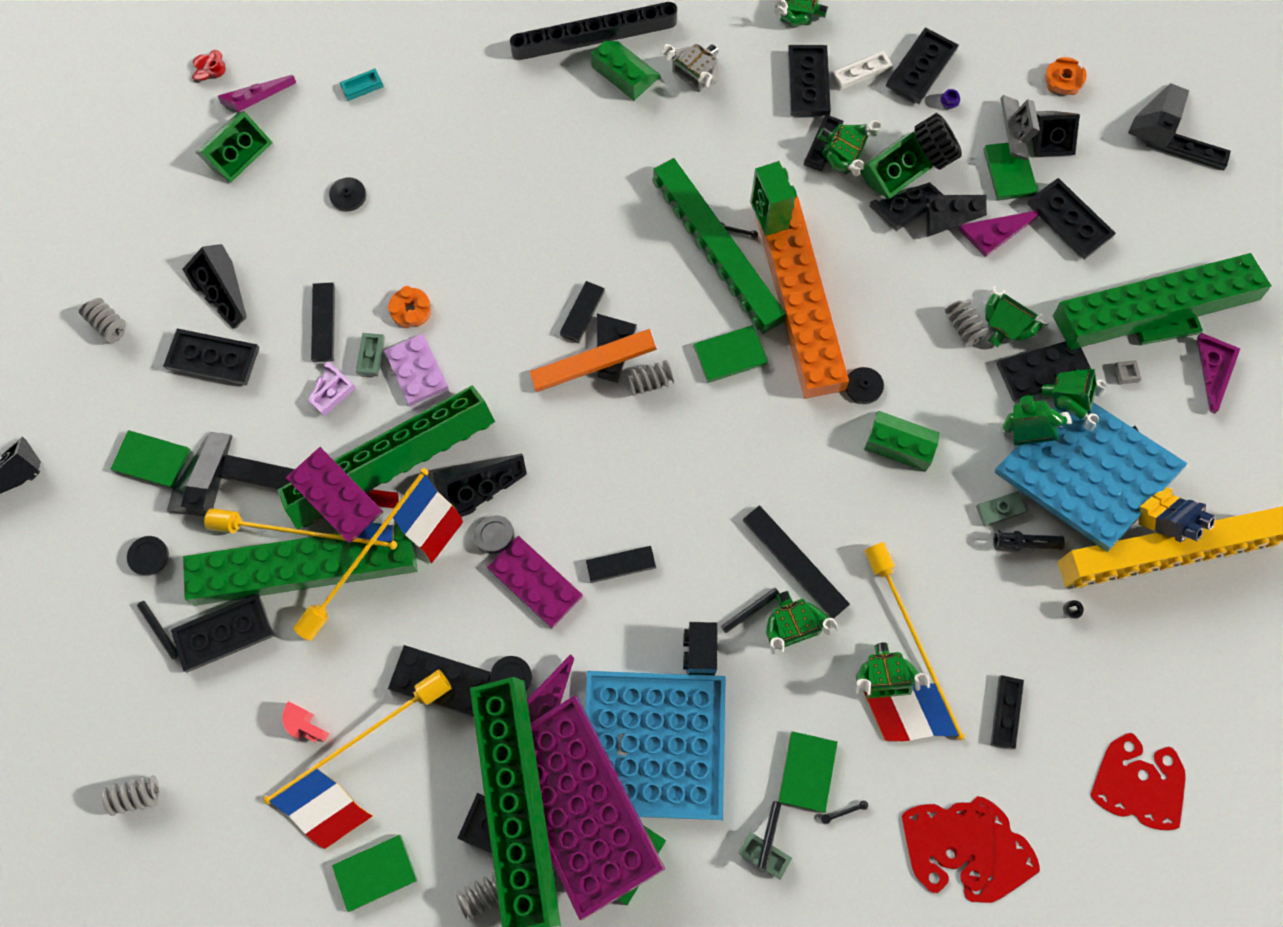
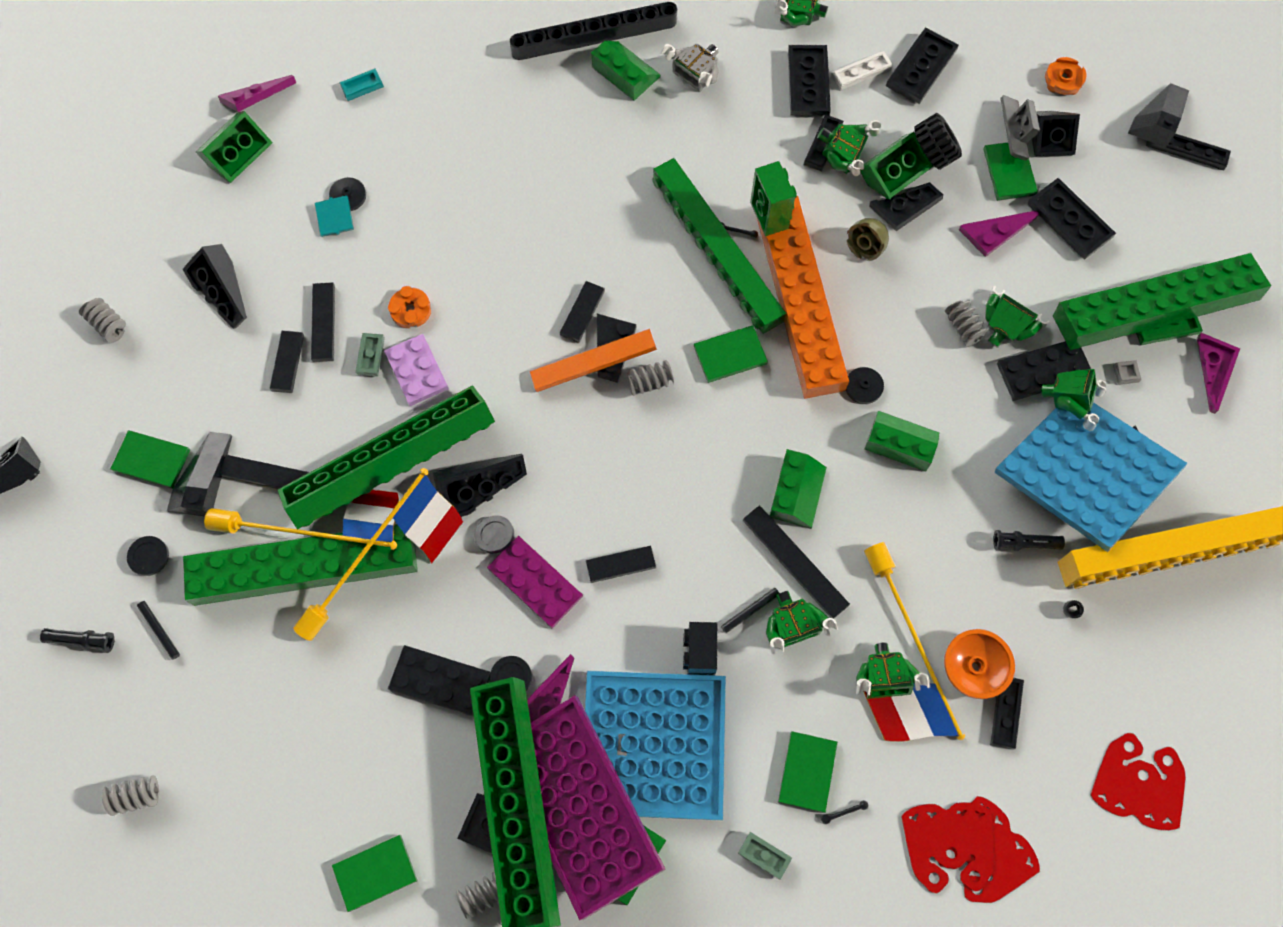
(87, 640): none -> black pin
(208, 66): plate -> none
(211, 356): black plate -> none
(222, 633): black plate -> none
(287, 361): none -> black tile
(297, 721): coral brick -> none
(320, 803): flag -> none
(330, 390): lavender wing -> none
(334, 216): none -> teal piece
(334, 494): magenta plate -> none
(769, 836): black bar -> none
(798, 489): none -> green slope
(868, 238): none -> olive cylinder
(950, 99): dark purple plate -> none
(953, 210): black wing -> none
(994, 662): none -> orange dish
(1001, 508): sand green plate -> none
(1034, 422): green torso -> none
(1175, 516): dark blue hips -> none

